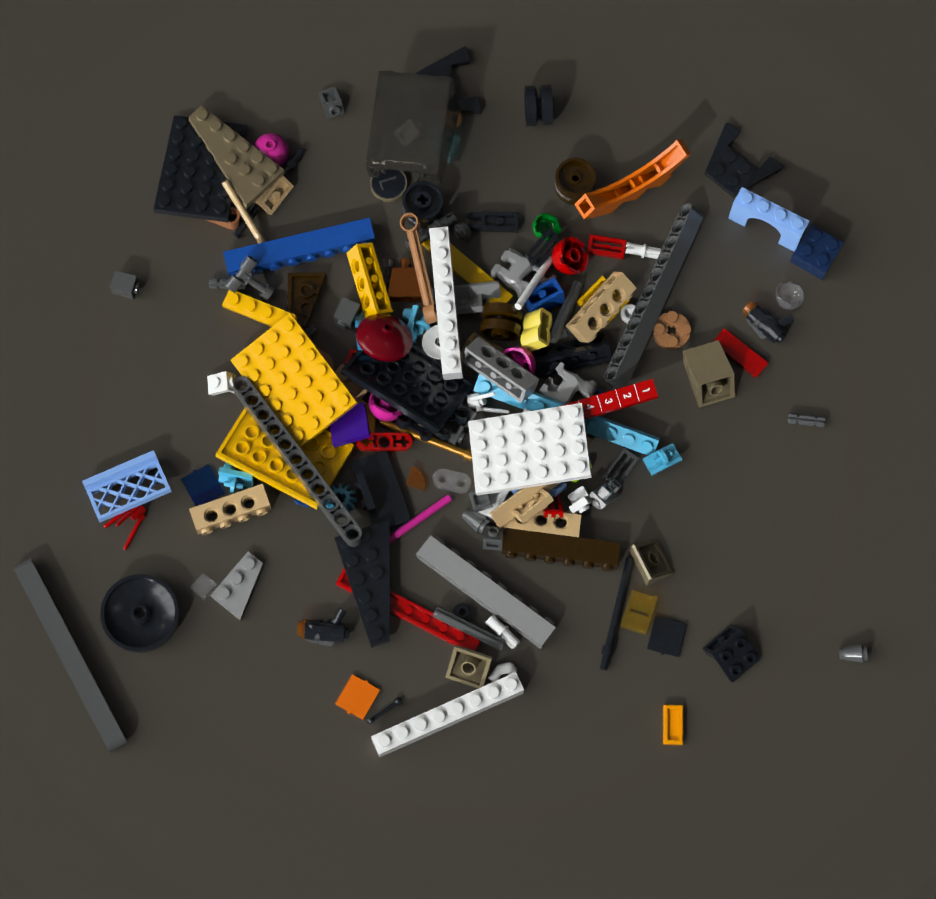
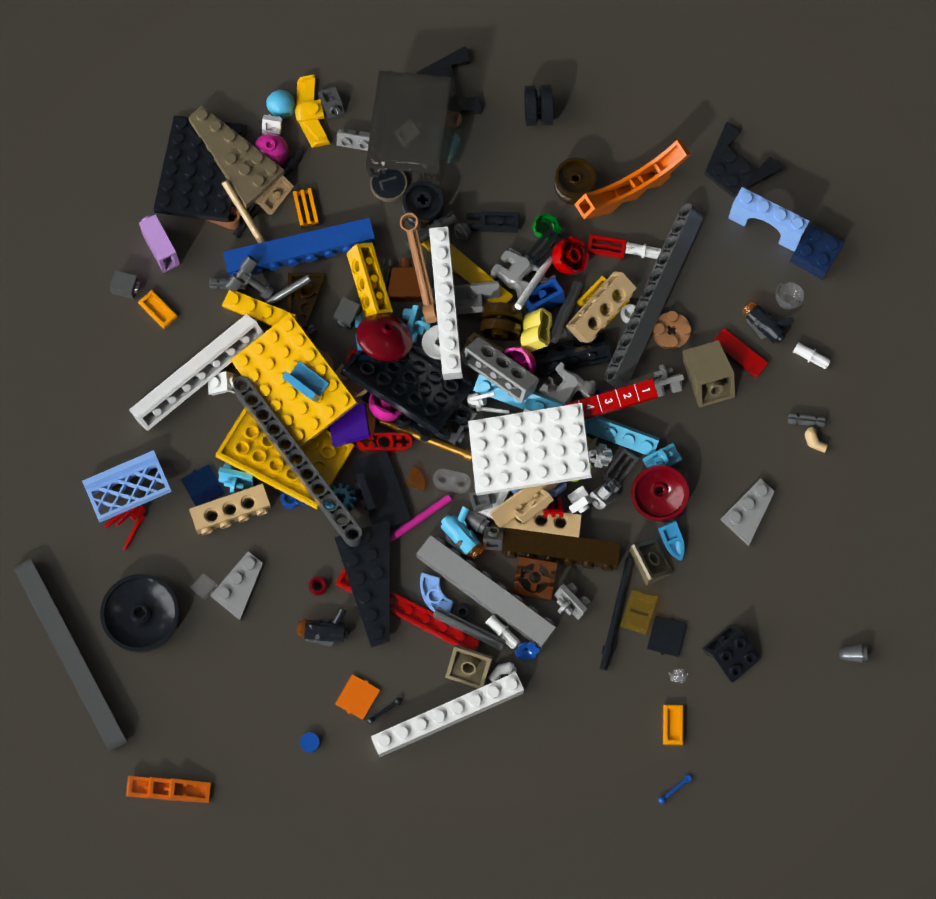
(157, 309): none -> light orange tile
(159, 243): none -> lavender brick
(168, 789): none -> orange slope
(195, 372): none -> white brick
(271, 124): none -> white tile
(281, 104): none -> medium azure hair
(288, 290): none -> dark grey bar
(288, 501): none -> blue tile
(302, 193): none -> light orange tile
(306, 381): none -> dark azure panel
(309, 112): none -> yellow plate
(309, 742): none -> blue tile
(316, 580): none -> dark red plate
(350, 139): none -> light grey hinge
(432, 593): none -> light blue tile
(459, 535): none -> medium azure piece
(524, 561): none -> reddish brown piece
(527, 651): none -> blue plant
(569, 602): none -> light grey hips
(600, 455): none -> white gear
(663, 504): none -> dark red dish
(672, 539): none -> dark azure plate
(674, 380): none -> light grey hips
(678, 675): none -> clear plate
(687, 779): none -> blue hinge
(748, 511): none -> light grey wing
(812, 355): none -> white axle
(813, 441): none -> tan arm

